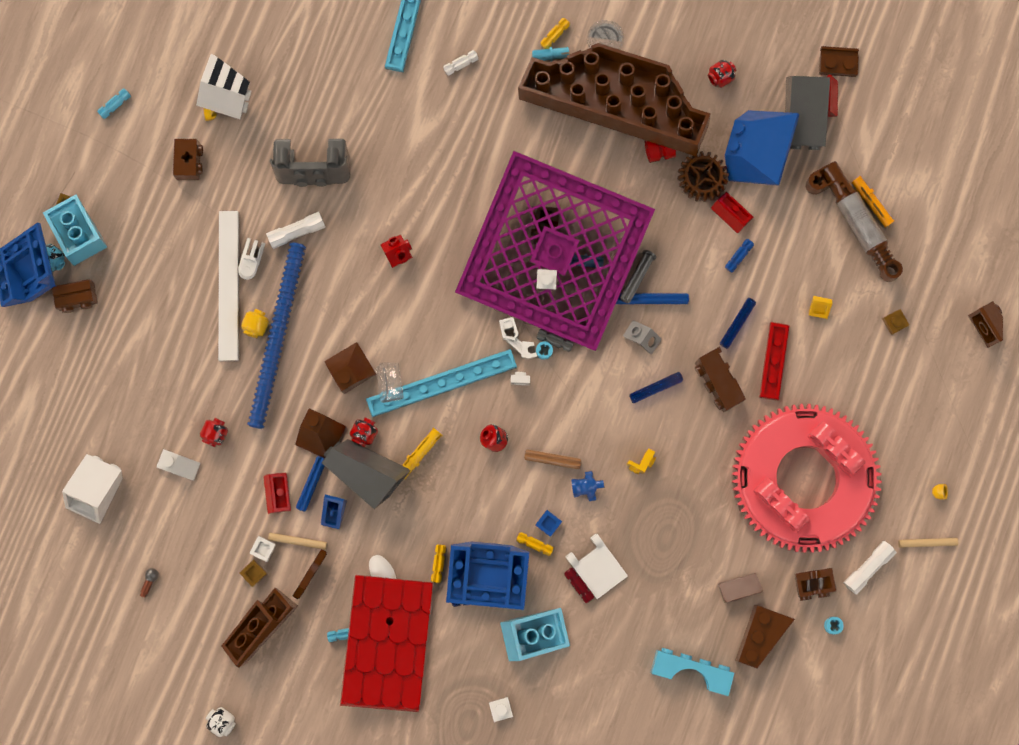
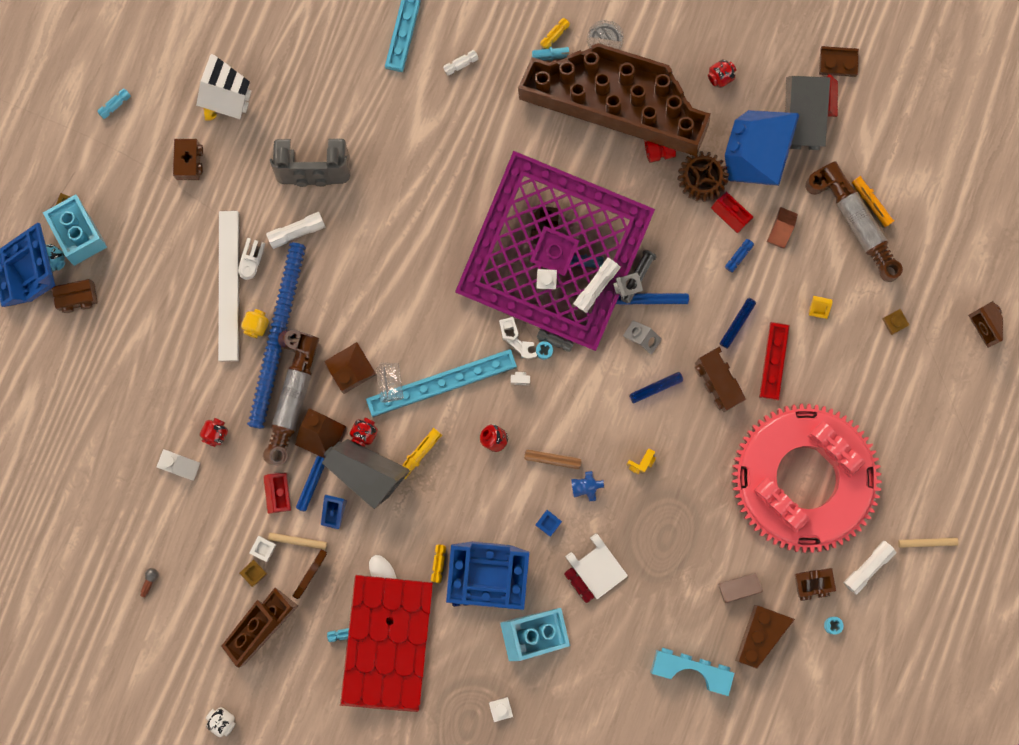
(92, 488): white slope -> none
(293, 393): none -> piece
(397, 250): red brick -> none
(534, 544): yellow axle -> none
(597, 284): none -> white axle
(620, 285): none -> light grey bracket
(782, 227): none -> copper slope
(940, 491): yellow hinge -> none

